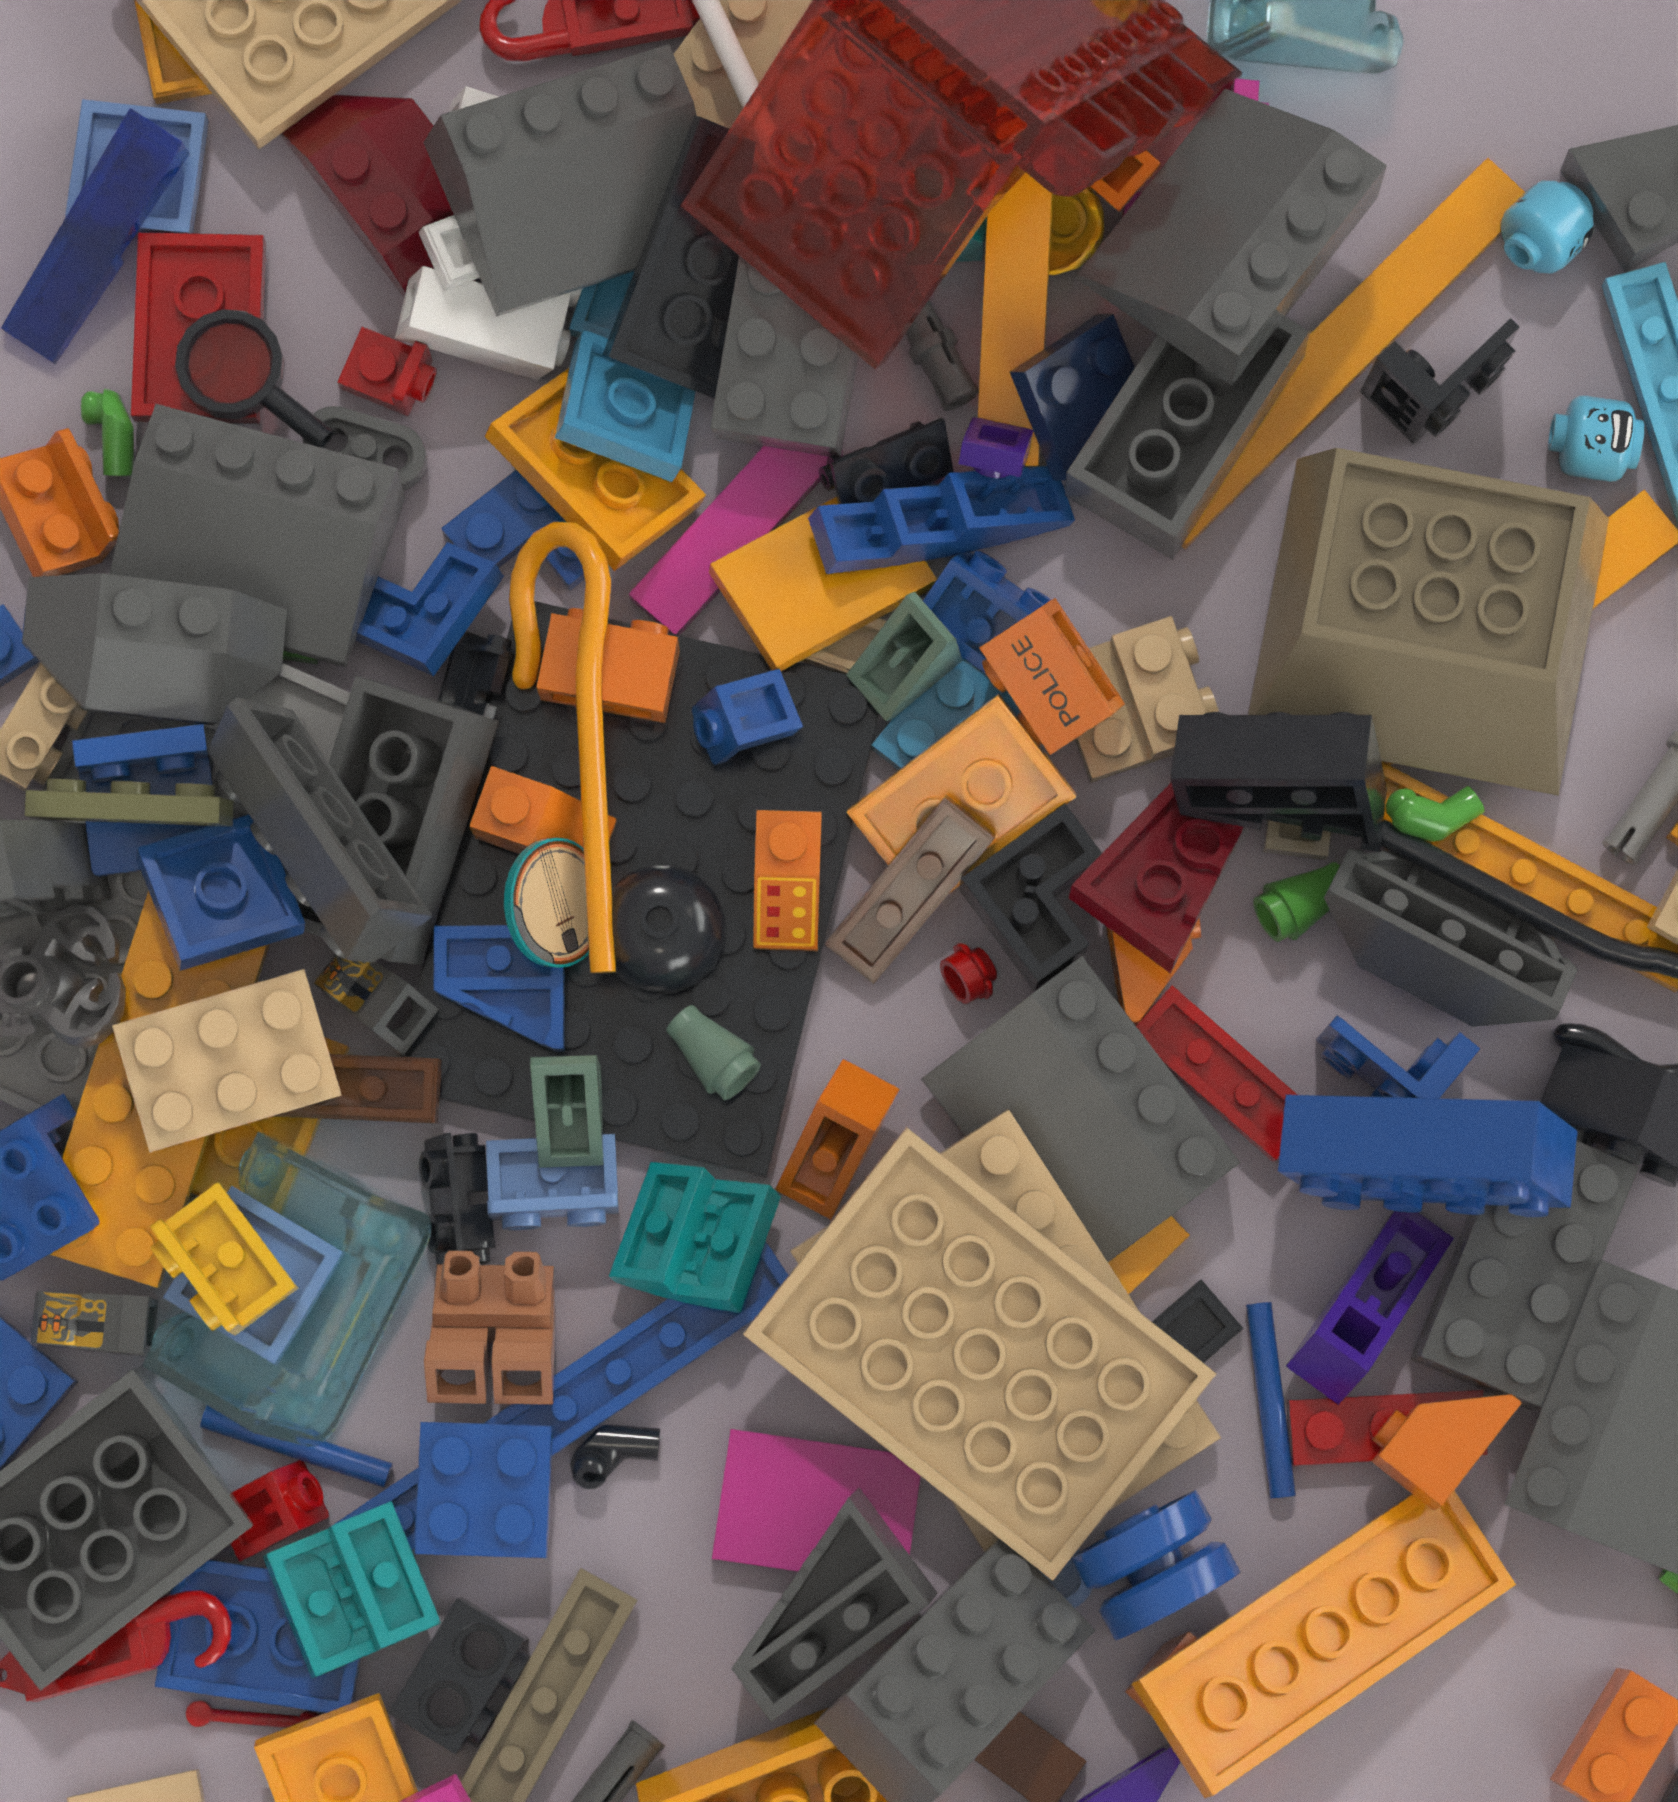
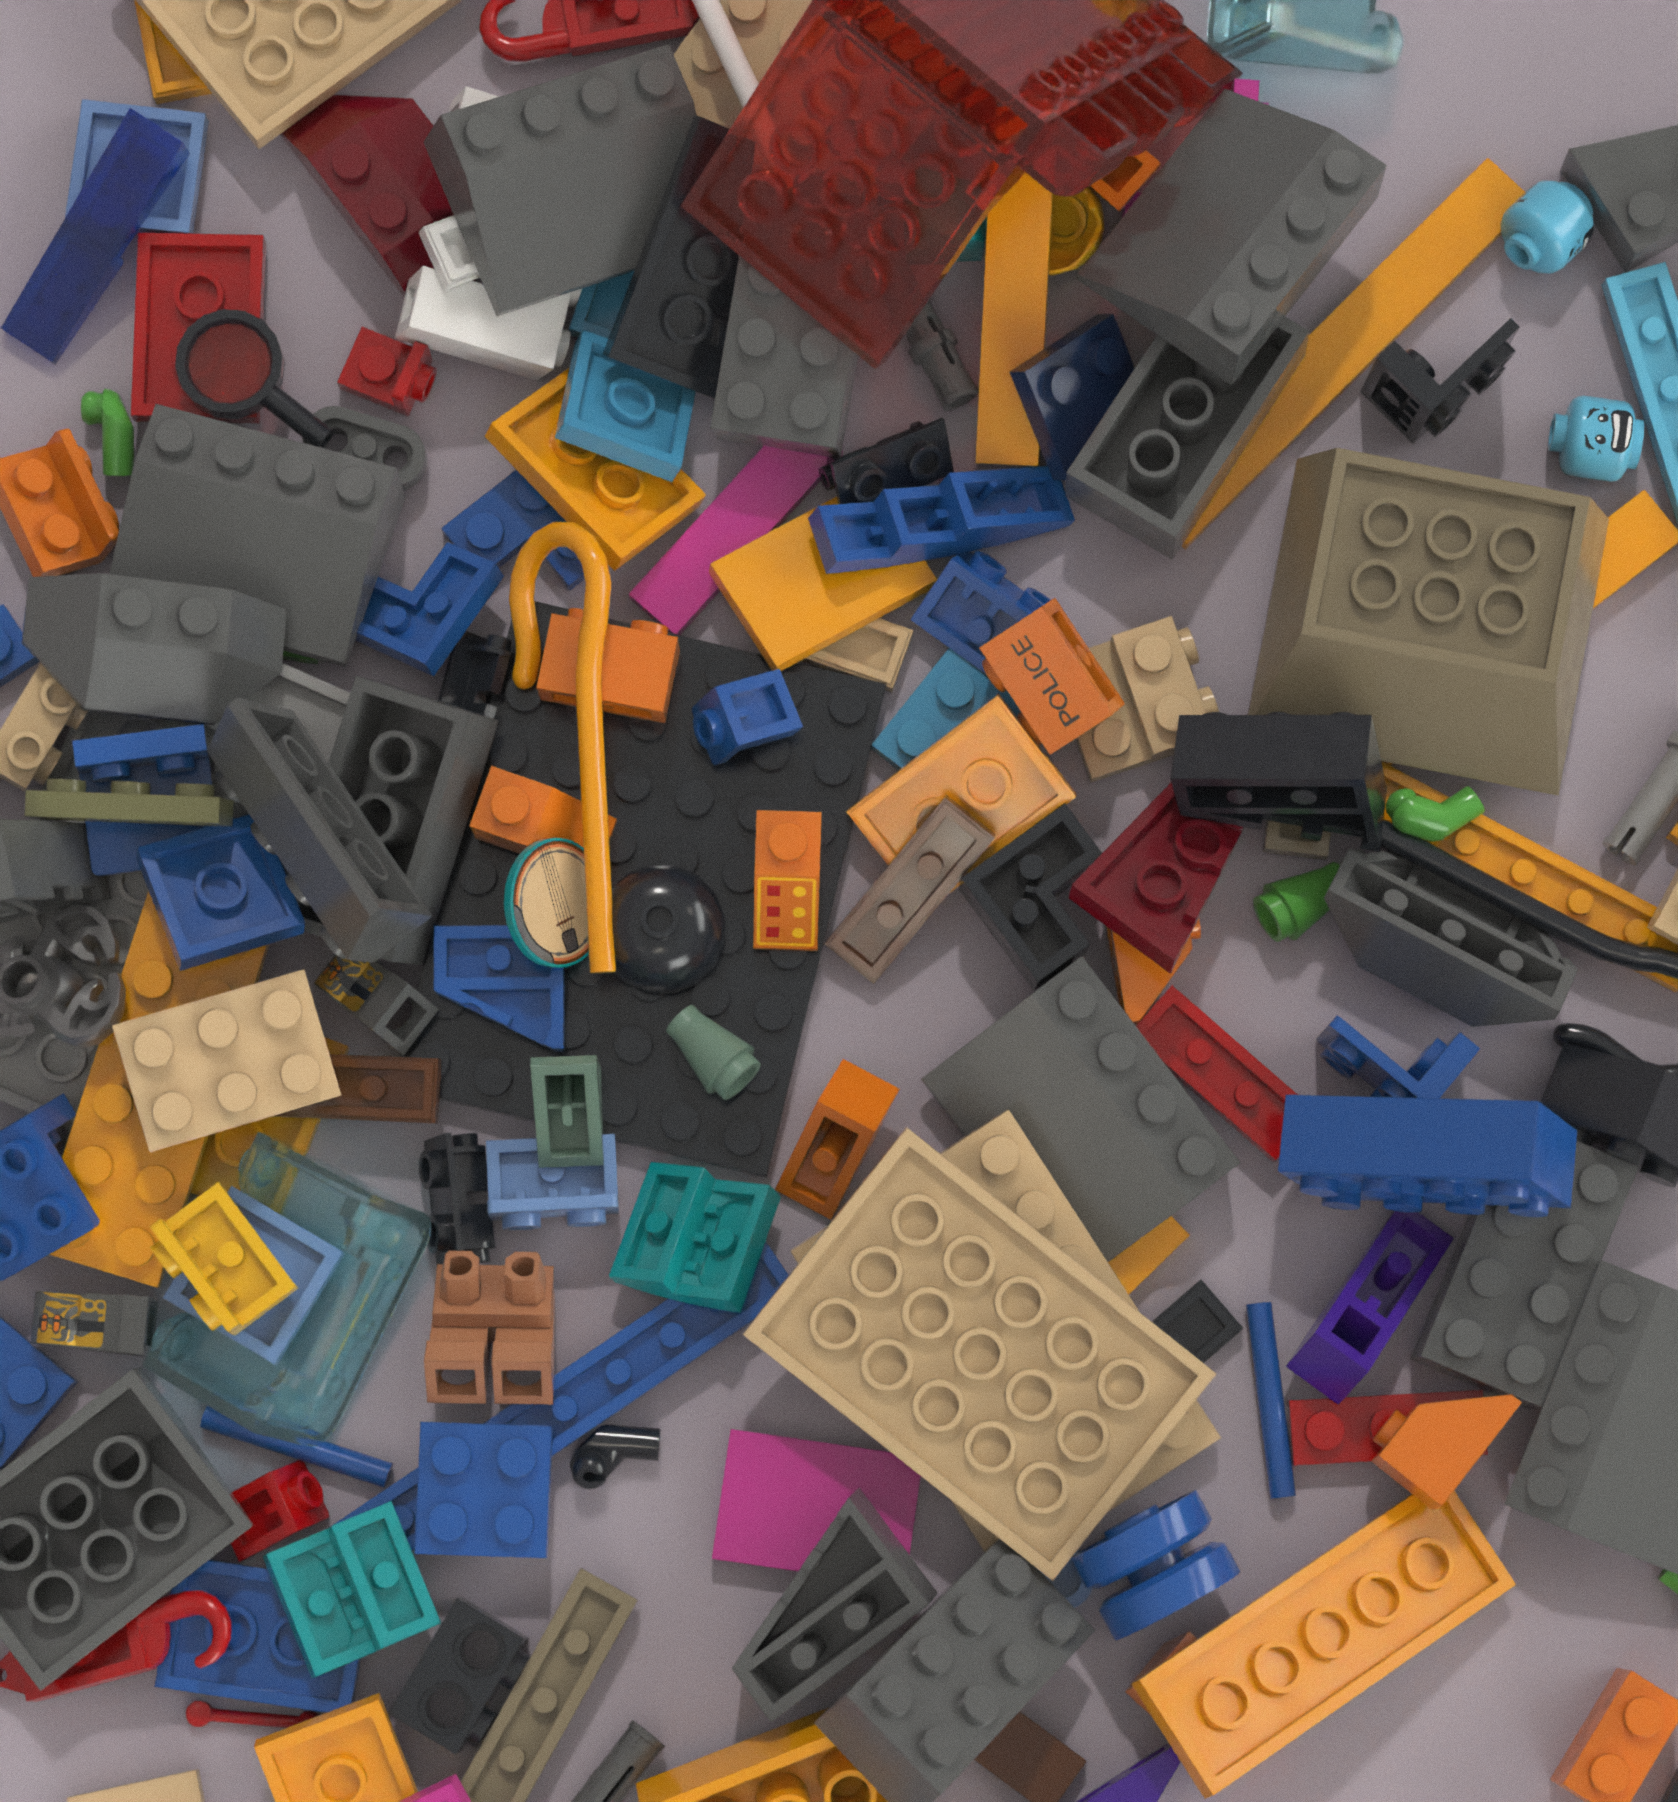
(905, 658): sand green slope -> none
(968, 973): red plate -> none
(995, 448): dark purple plate -> none

